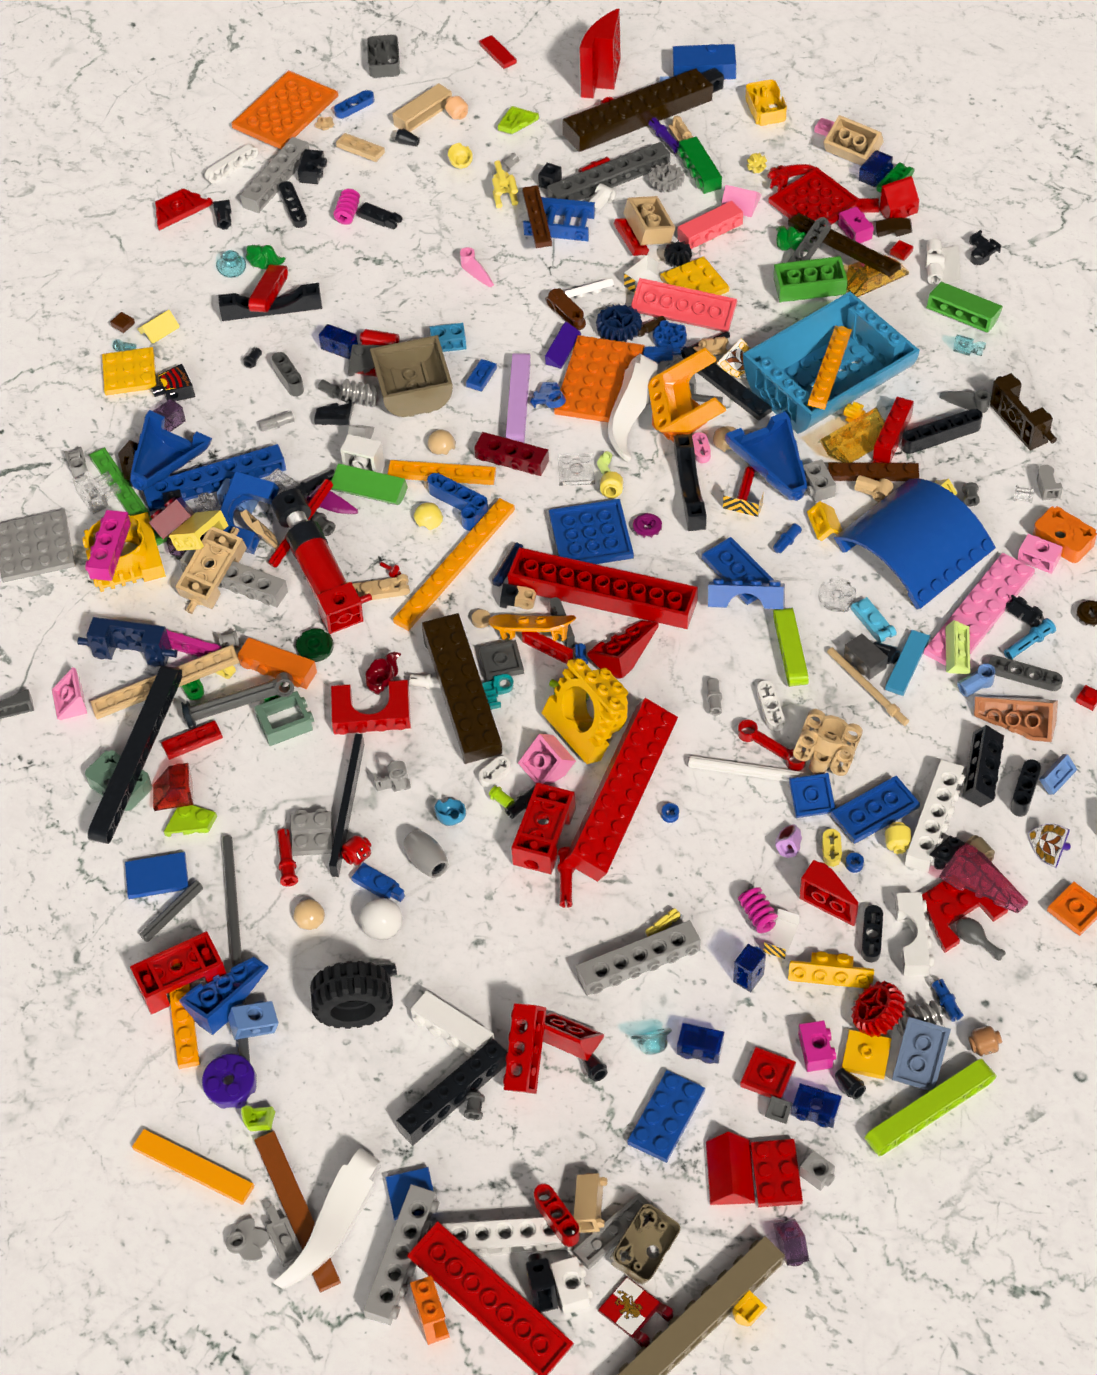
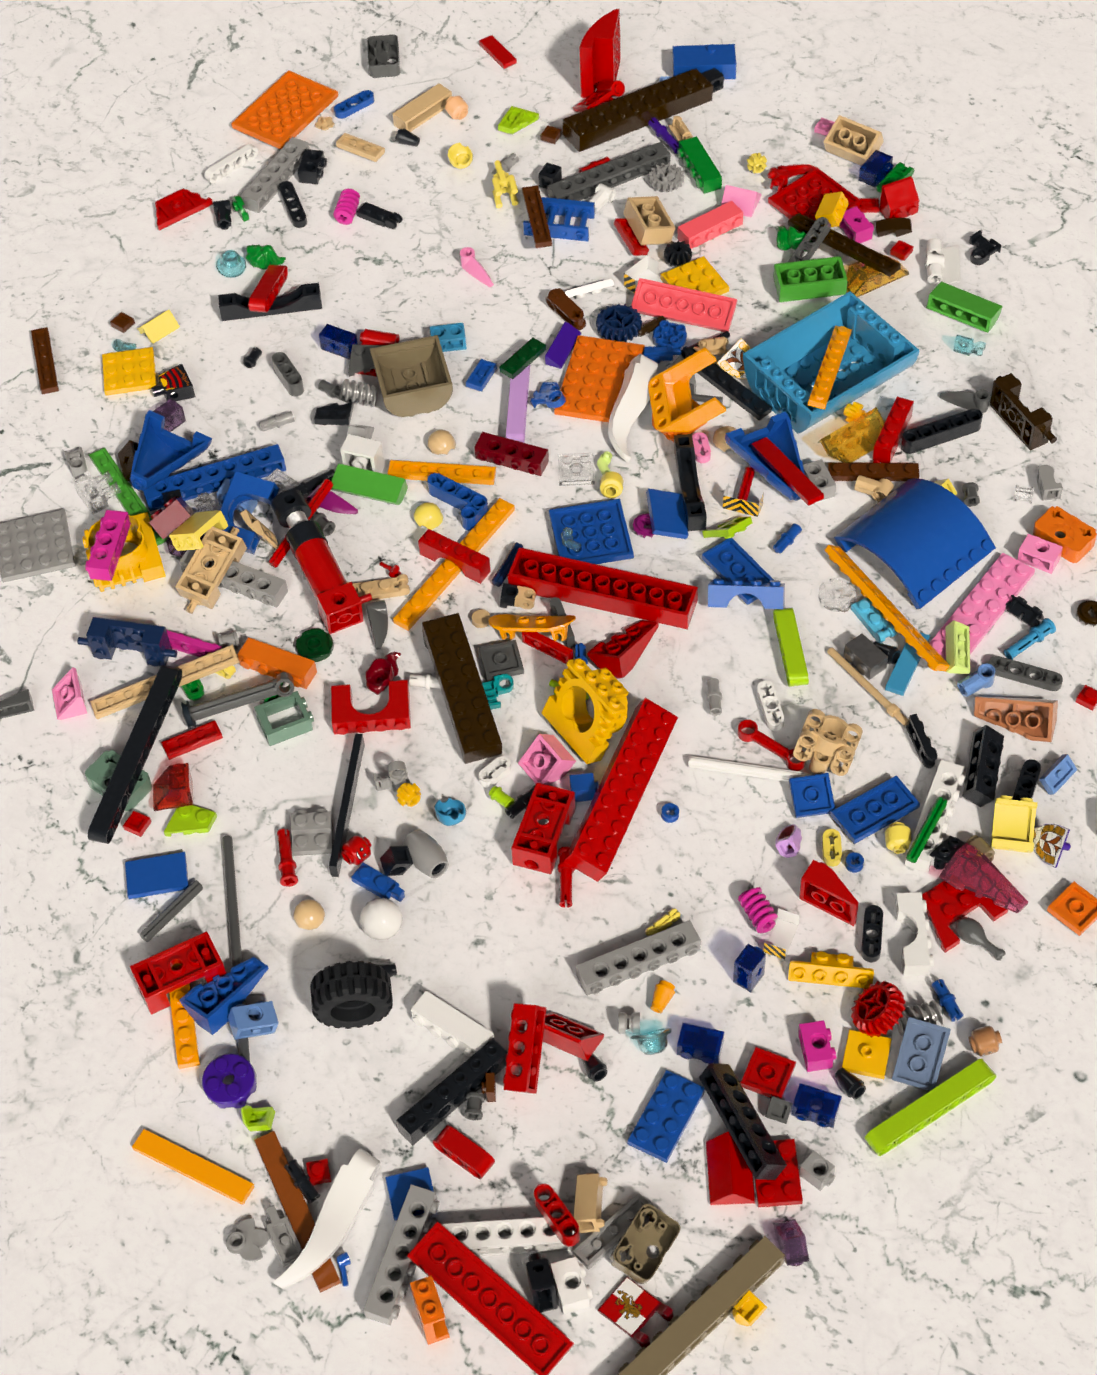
(44, 360): none -> reddish brown plate
(137, 823): none -> red plate
(237, 204): none -> green plate
(302, 1181): none -> black pin
(319, 1171): none -> red plate
(343, 1260): none -> blue hand
(378, 621): none -> dark grey piece
(396, 860): none -> black brick
(408, 794): none -> yellow gear
(463, 1152): none -> red beam
(472, 563): none -> red arch
(489, 1087): none -> reddish brown plate
(522, 358): none -> dark green plate
(551, 134): none -> reddish brown plate
(567, 539): none -> clear light blue arm
(583, 786): none -> blue brick
(604, 90): none -> red piece
(634, 1023): none -> light grey wheel
(662, 995): none -> light orange cone
(667, 514): none -> blue tile
(728, 528): none -> lime wing
(742, 1121): none -> black brick
(760, 96): yellow axle -> none
(787, 471): none -> red tile
(824, 520): yellow panel -> none
(833, 208): none -> yellow brick
(889, 611): none -> light orange plate
(921, 742): none -> black hinge
(926, 830): none -> green axle
(1013, 824): none -> light yellow panel

